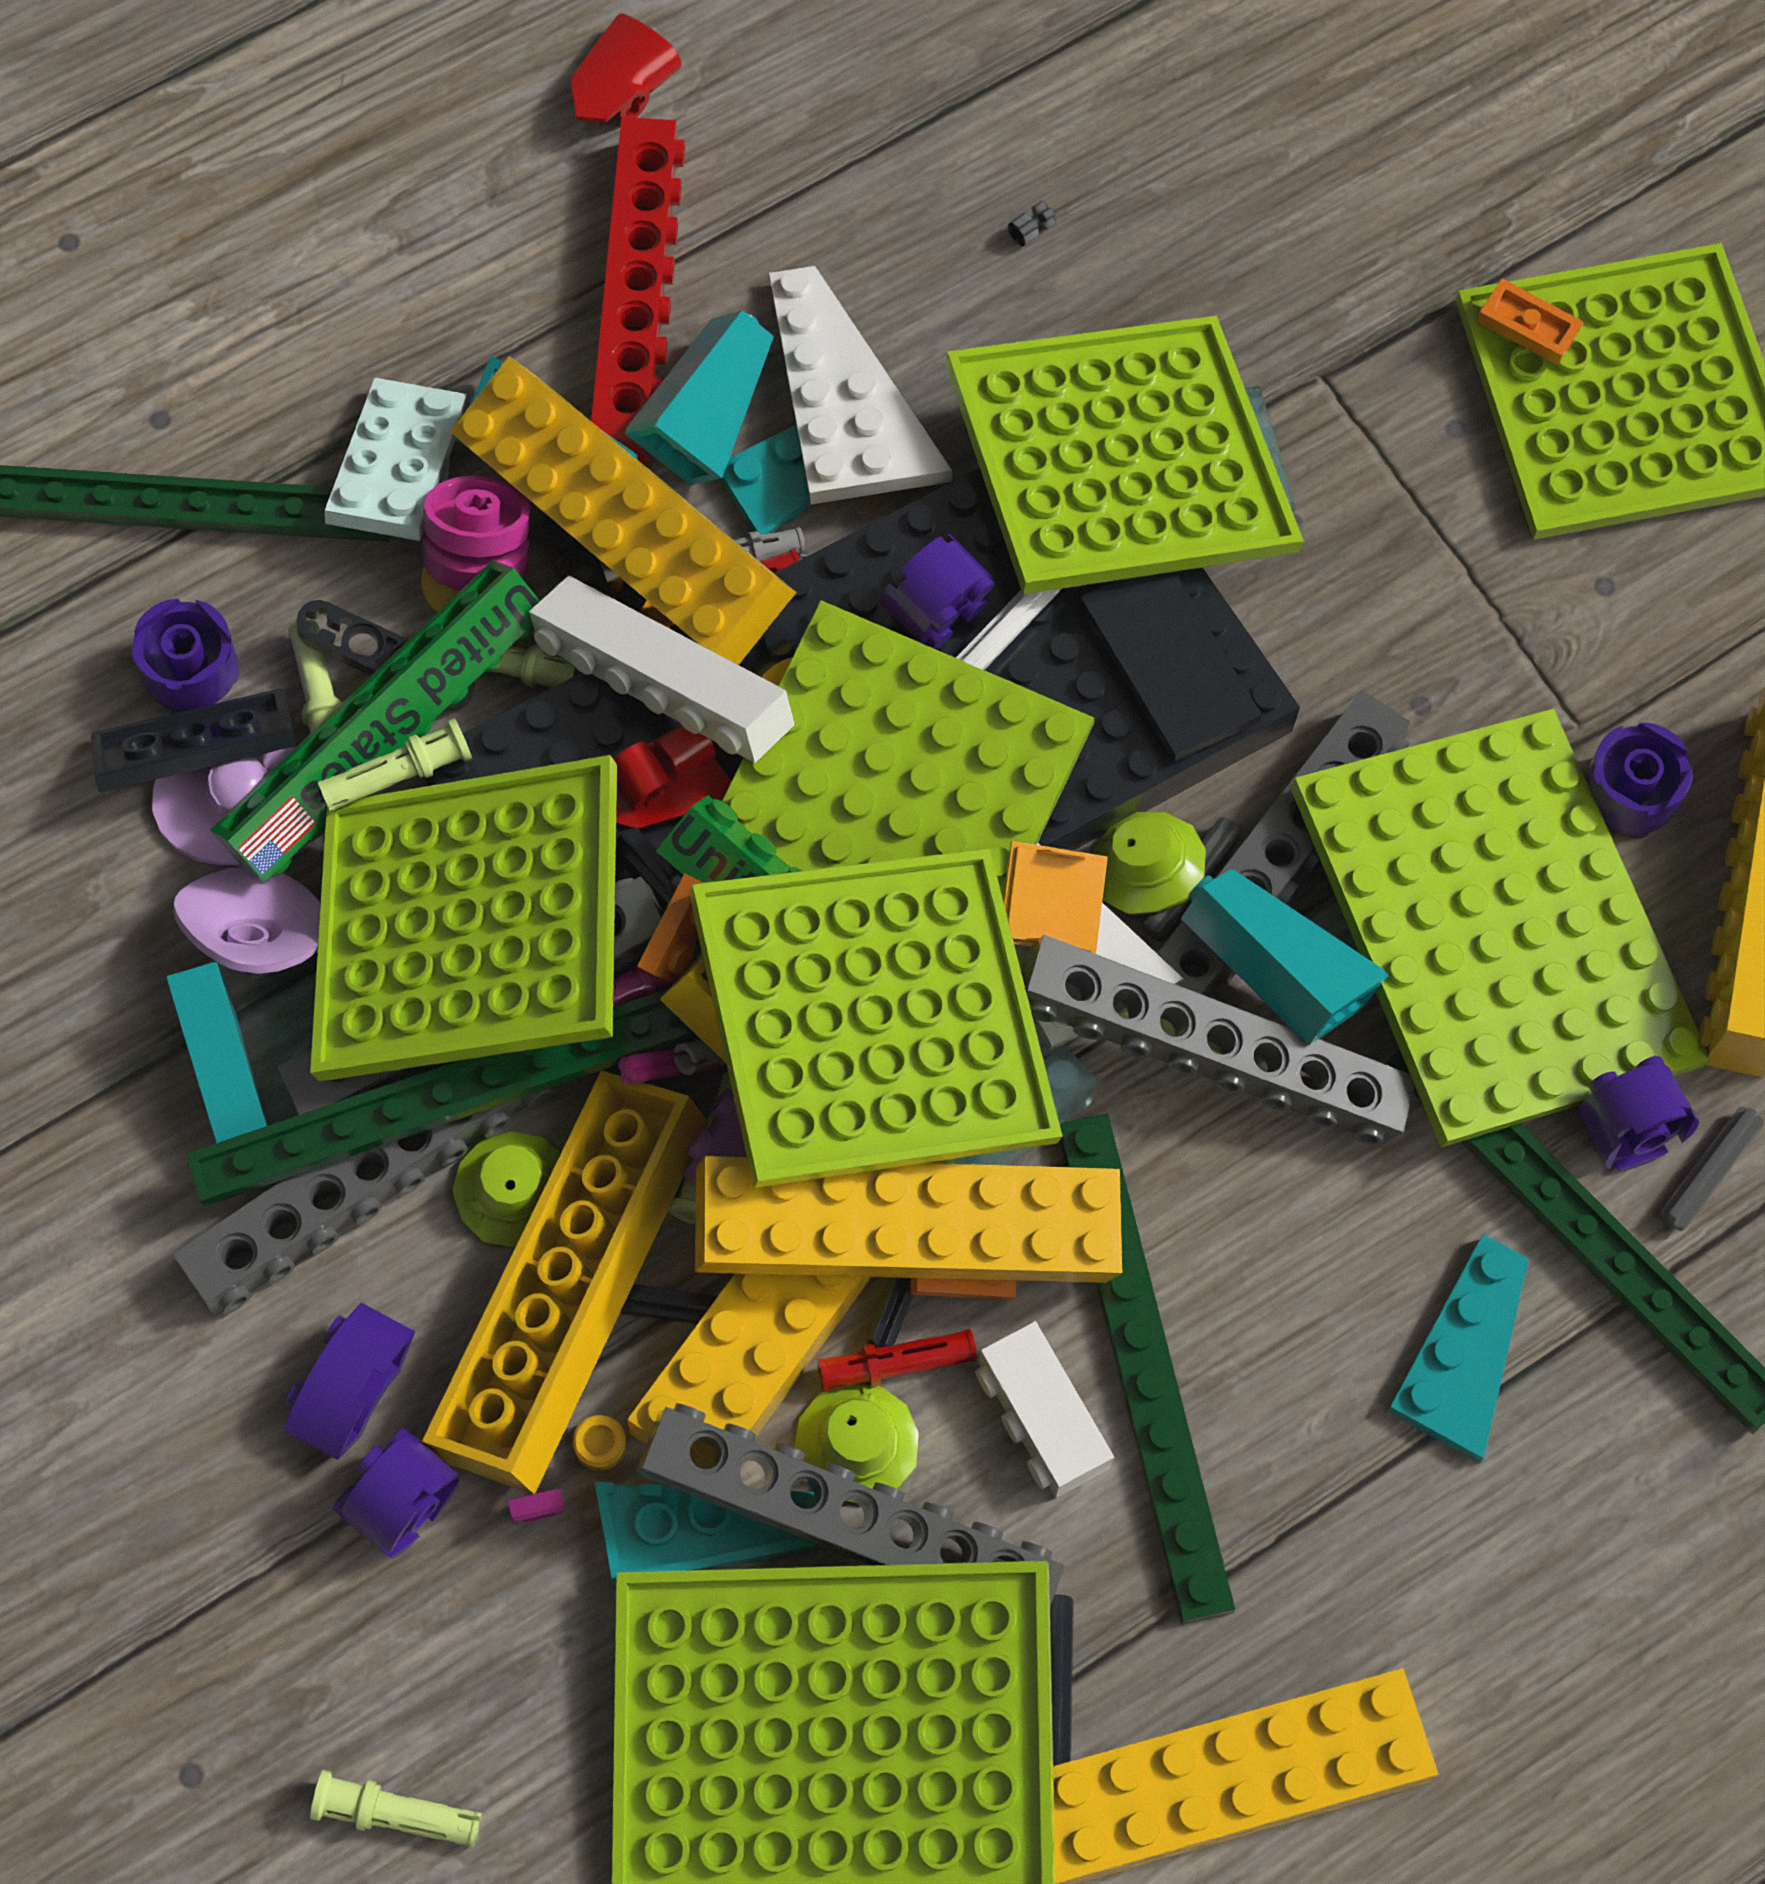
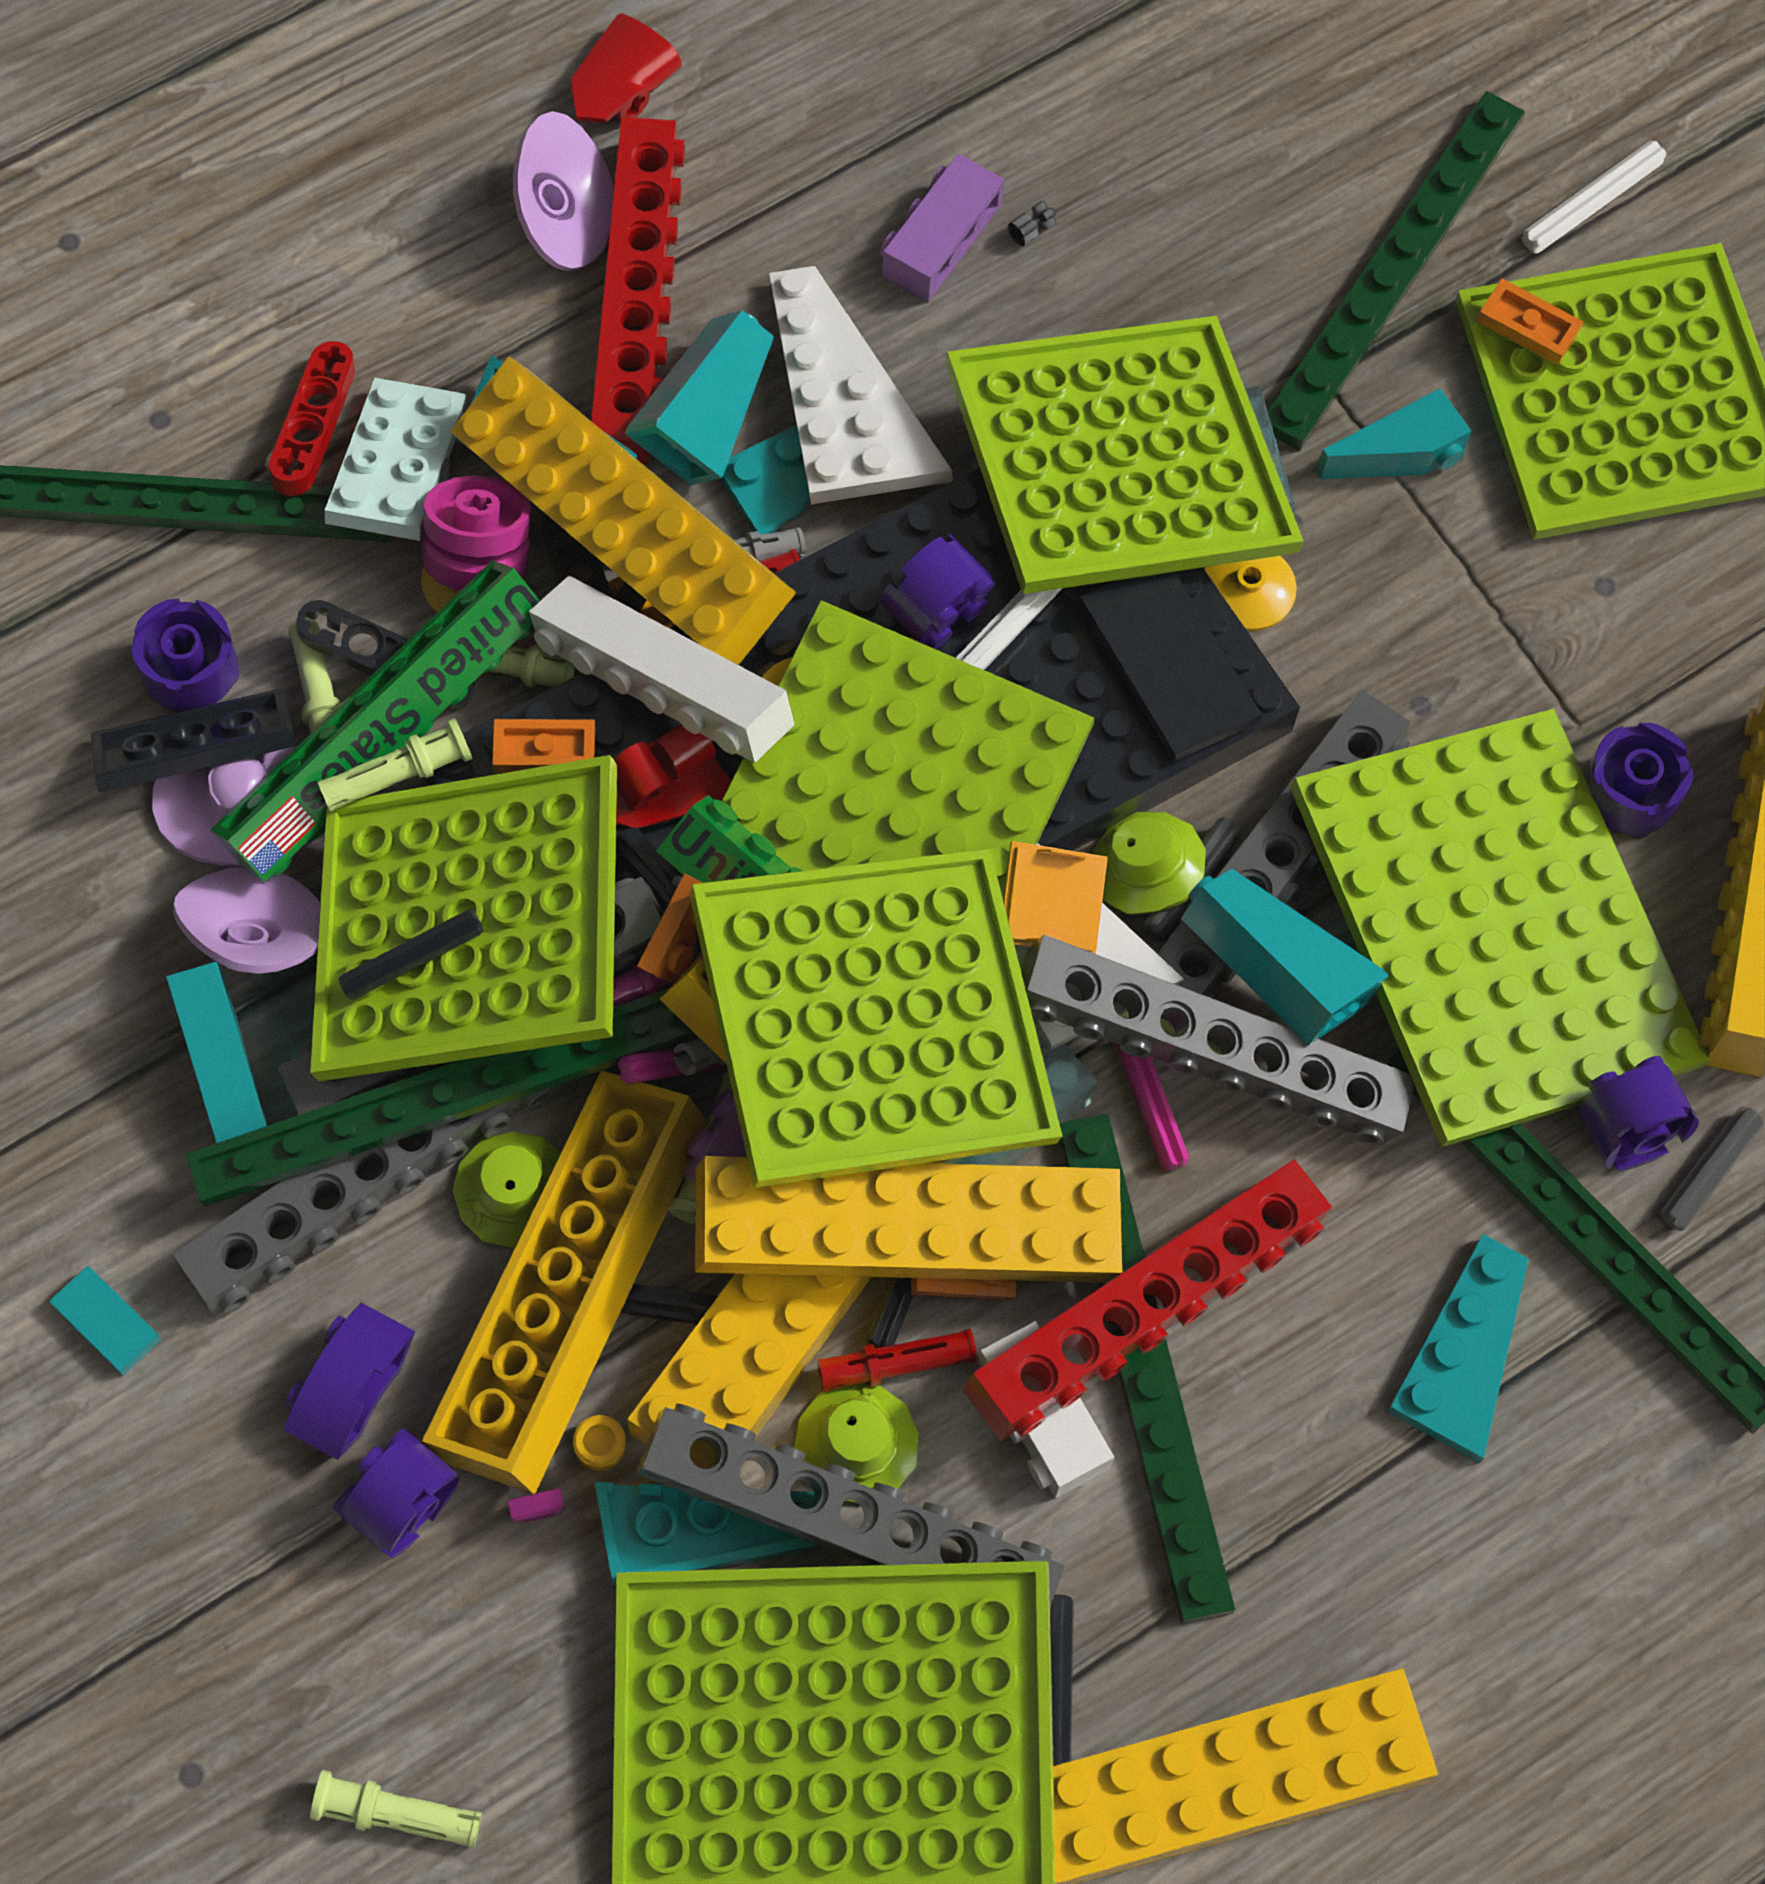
(105, 1320): none -> teal tile
(317, 418): none -> red beam
(410, 954): none -> black axle
(540, 743): none -> orange plate
(562, 192): none -> lavender hat
(941, 227): none -> medium lavender brick
(1011, 1407): none -> red brick
(1155, 1111): none -> dark pink axle
(1261, 603): none -> yellow dish
(1393, 270): none -> dark green plate
(1400, 444): none -> teal slope
(1593, 197): none -> white axle

